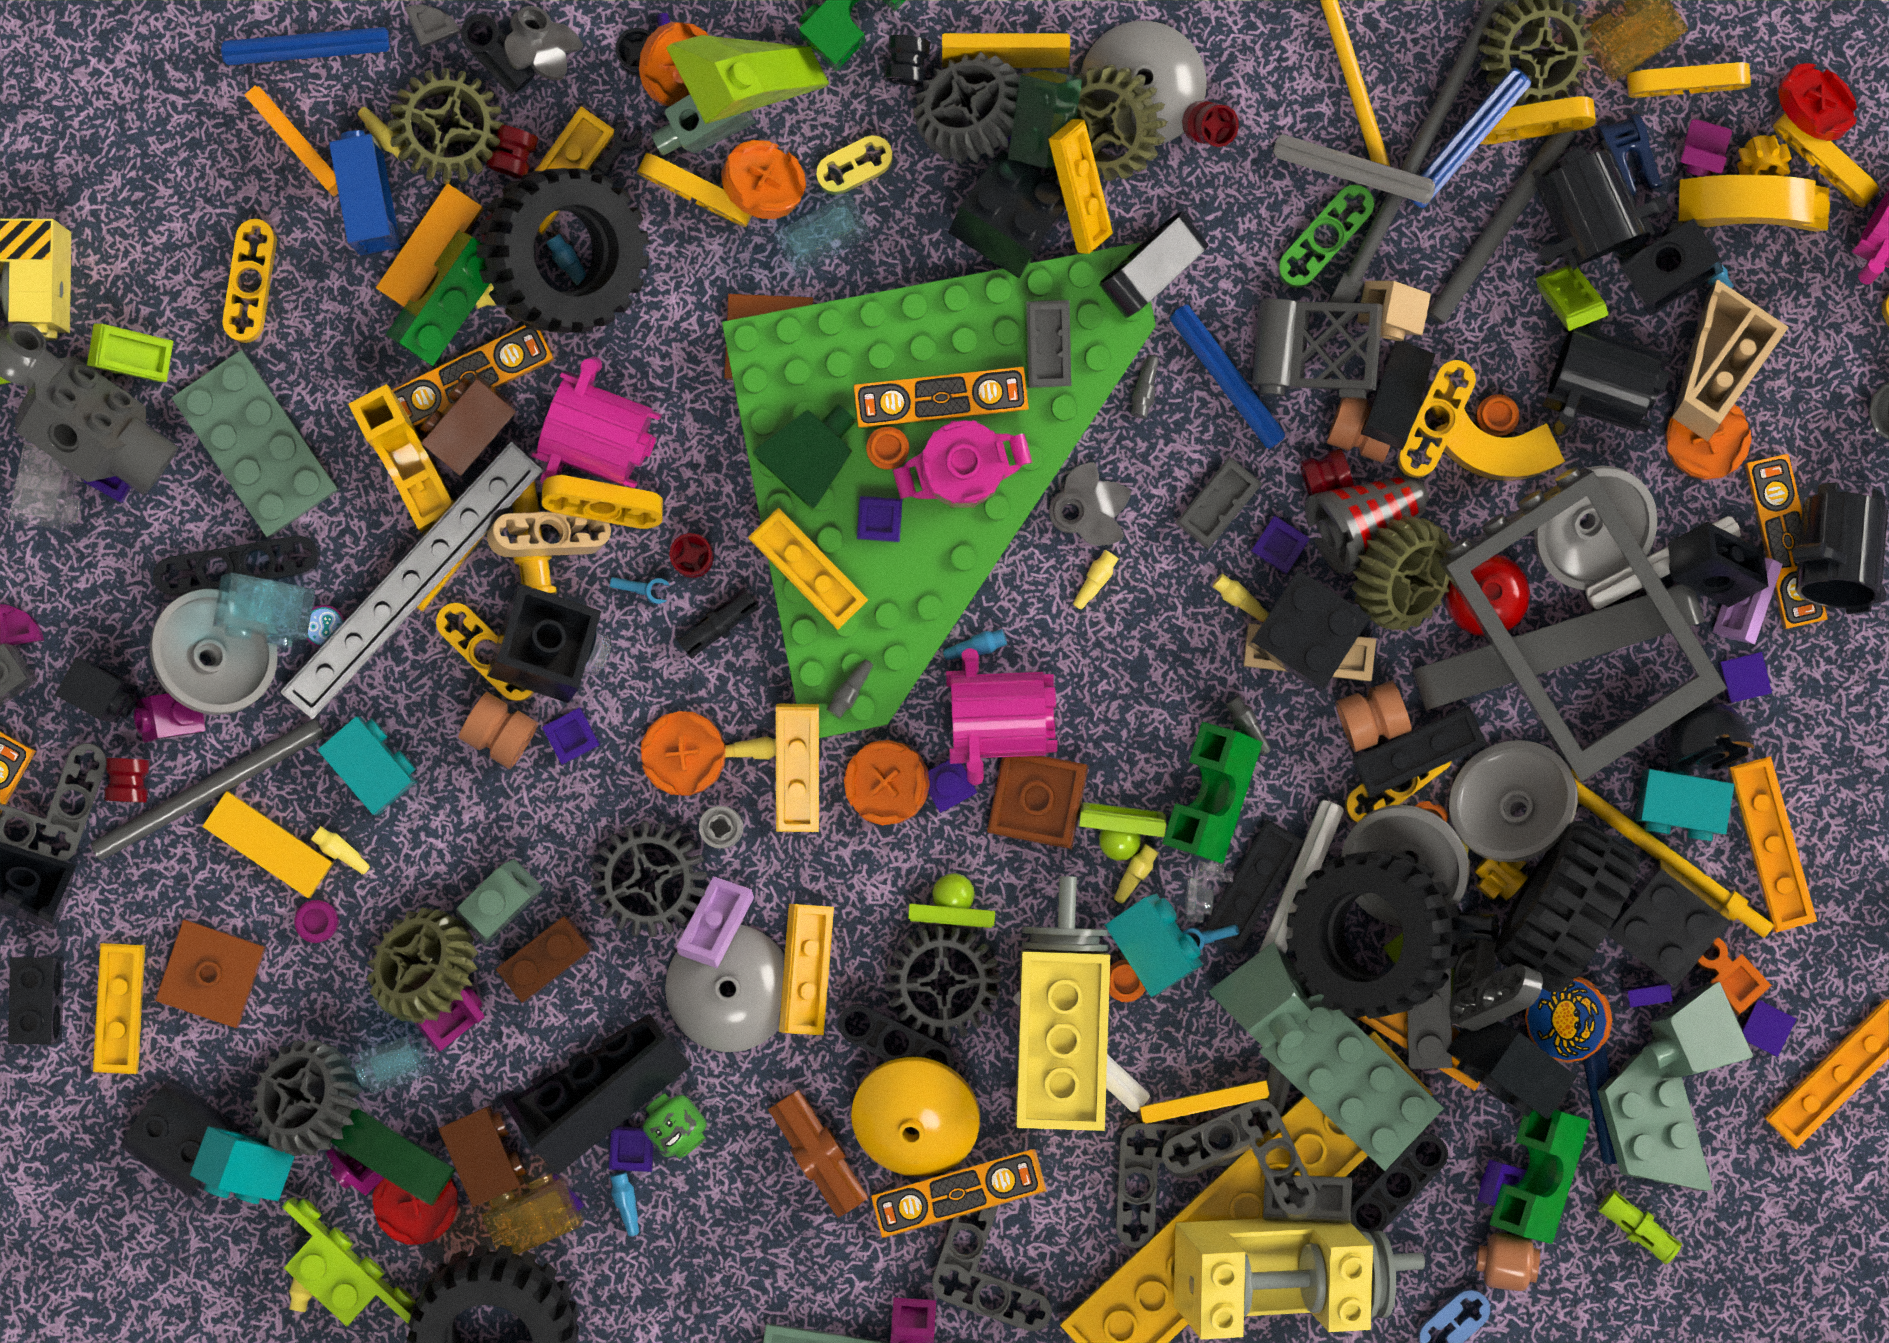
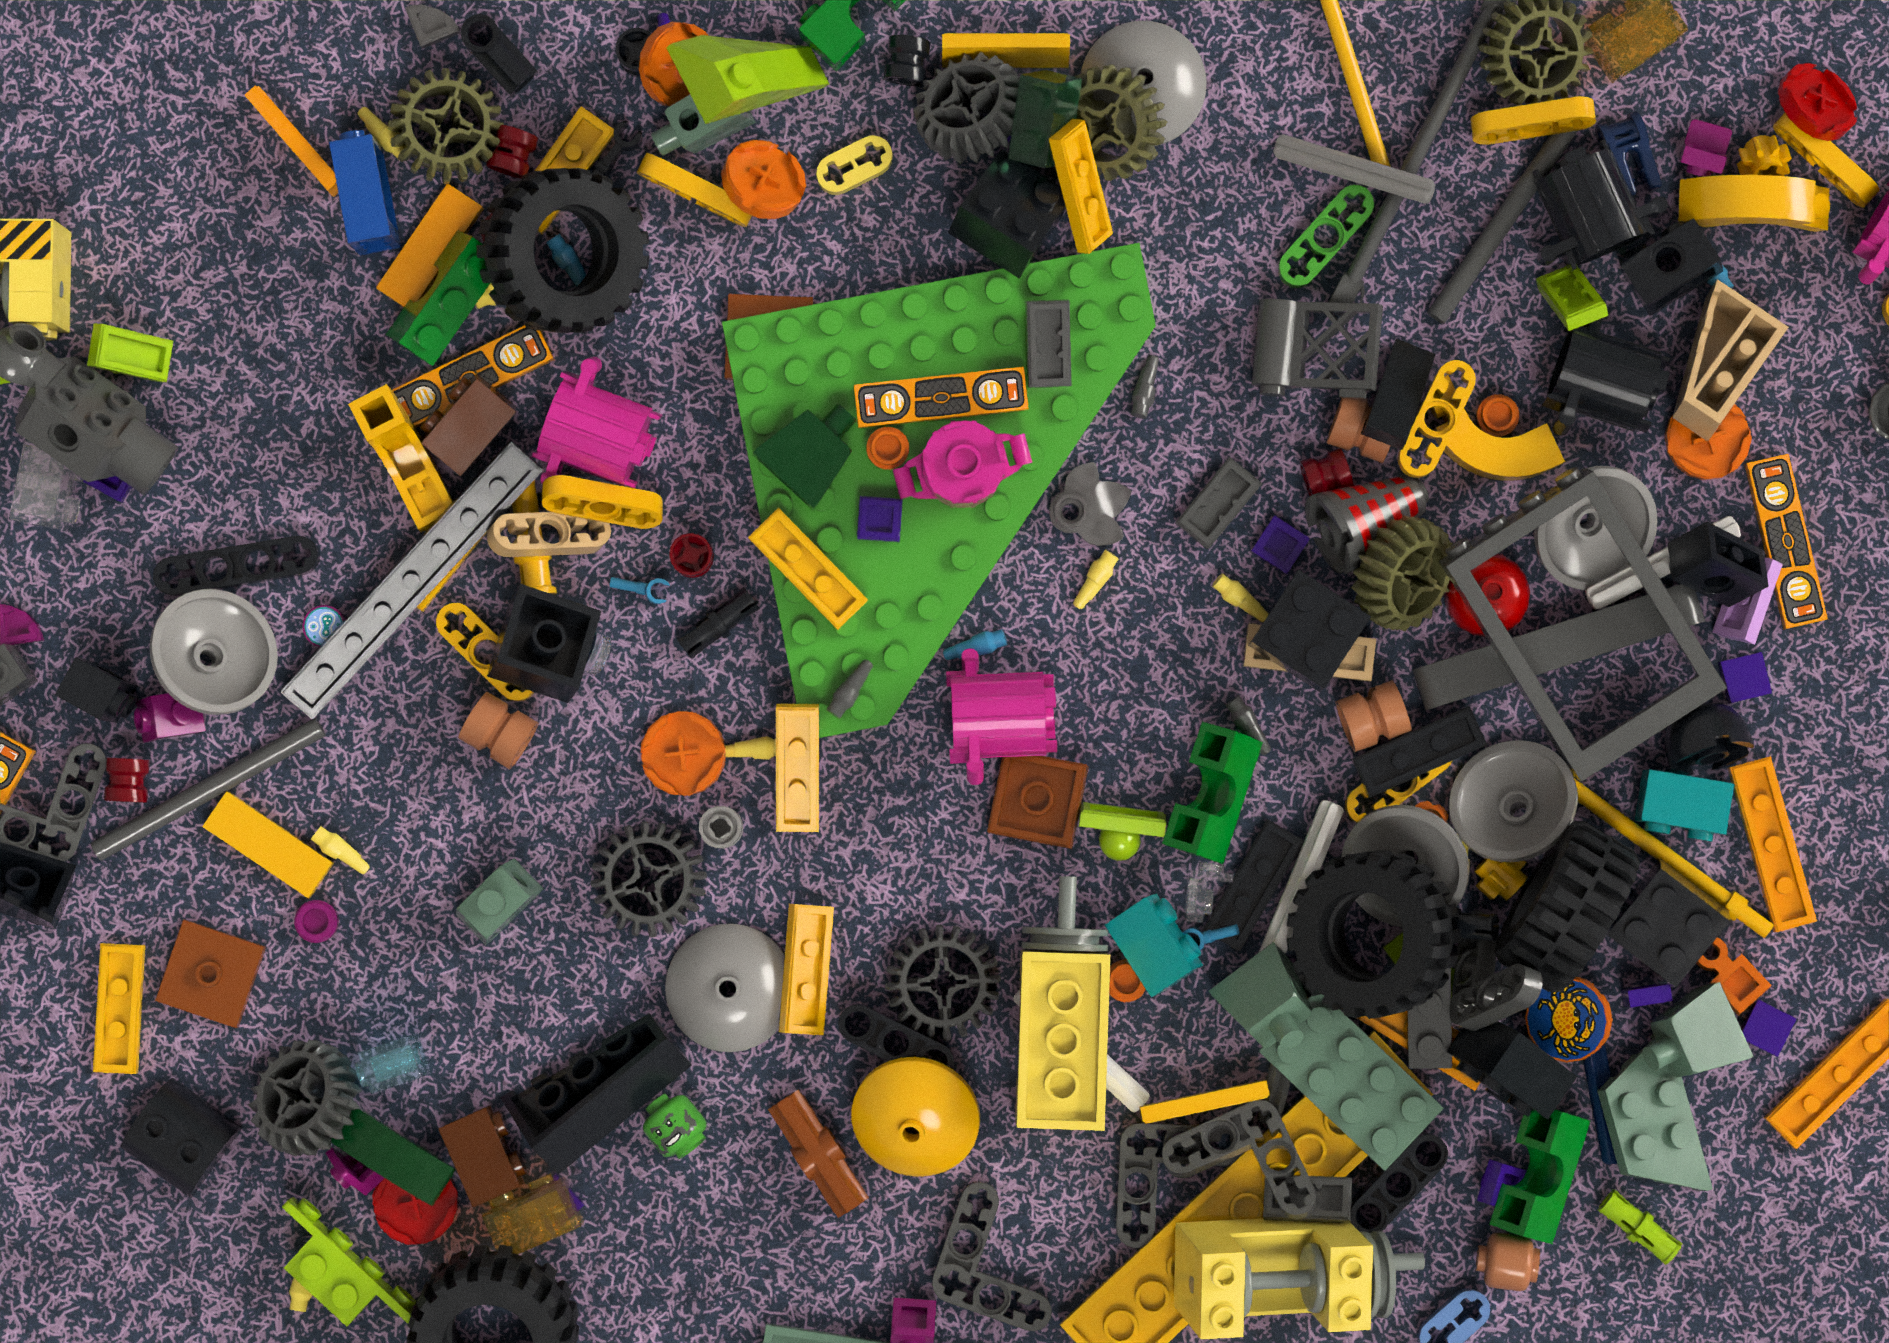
(36, 1000): black brick -> none
(241, 1166): teal brick -> none
(255, 444): sand green plate -> none
(263, 608): clear light blue brick -> none
(264, 251): yellow beam -> none
(305, 46): blue axle -> none
(368, 764): teal brick -> none
(422, 965): olive gear -> none
(453, 1024): magenta bracket -> none
(540, 43): flat silver plate -> none
(544, 959): reddish brown brick -> none
(571, 736): dark purple tile -> none
(624, 1199): dark azure piece -> none
(630, 1150): dark purple tile -> none
(715, 922): lavender plate -> none
(822, 235): clear light blue brick -> none
(887, 782): orange tile -> none
(949, 785): dark purple plate -> none
(953, 898): lime tile -> none
(958, 1193): tile -> none
(1137, 870): light yellow piece -> none
(1153, 264): beam -> none
(1220, 125): dark red wheel -> none
(1227, 376): blue axle -> none
(1403, 308): tan brick -> none
(1475, 129): axle -> none
(1692, 78): yellow beam -> none
(1842, 549): black container -> none

